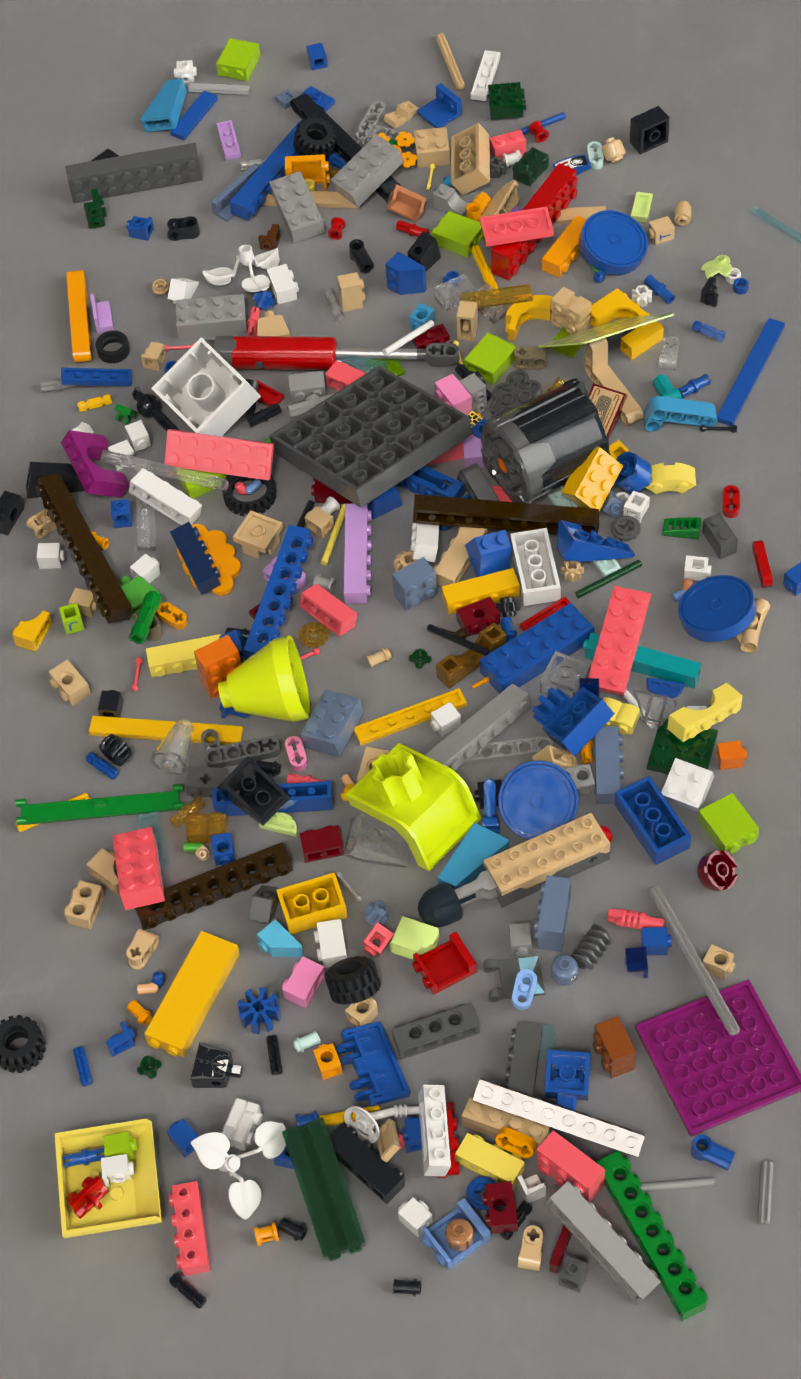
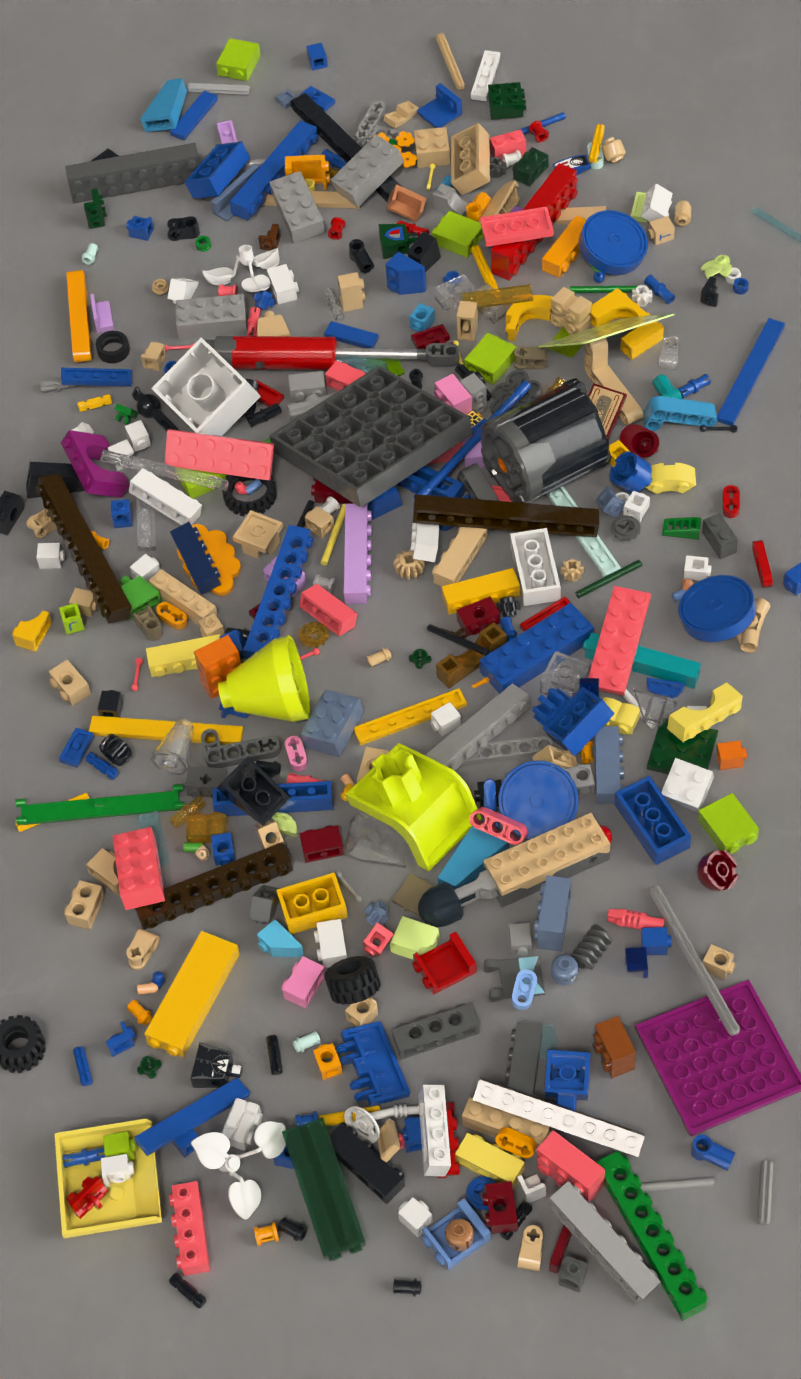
(76, 747): none -> blue plate
(89, 256): none -> light aqua pin
(141, 627): green axle -> none
(182, 597): none -> tan brick
(186, 71): white brick -> none
(191, 1117): none -> blue tile
(203, 239): none -> green bush
(210, 626): none -> tan brick
(217, 170): none -> blue brick
(227, 290): none -> coral bush
(262, 831): none -> tan brick
(268, 1010): blue gear -> none
(316, 129): black tyre -> none
(351, 335): none -> blue tile
(395, 239): none -> dark green torso
(408, 337): white bar -> none
(411, 893): none -> dark tan piece
(414, 583): sand blue brick -> none
(415, 377): none -> black pin
(489, 825): none -> coral beam
(490, 553): blue slope -> none
(517, 394): none -> blue piece
(585, 546): blue wedge -> none
(592, 480): yellow brick -> none
(596, 143): none -> yellow axle
(601, 289): none -> green bar
(639, 440): none -> dark red piece
(649, 130): black brick -> none
(656, 203): none -> white brick
(708, 331): blue axle -> none

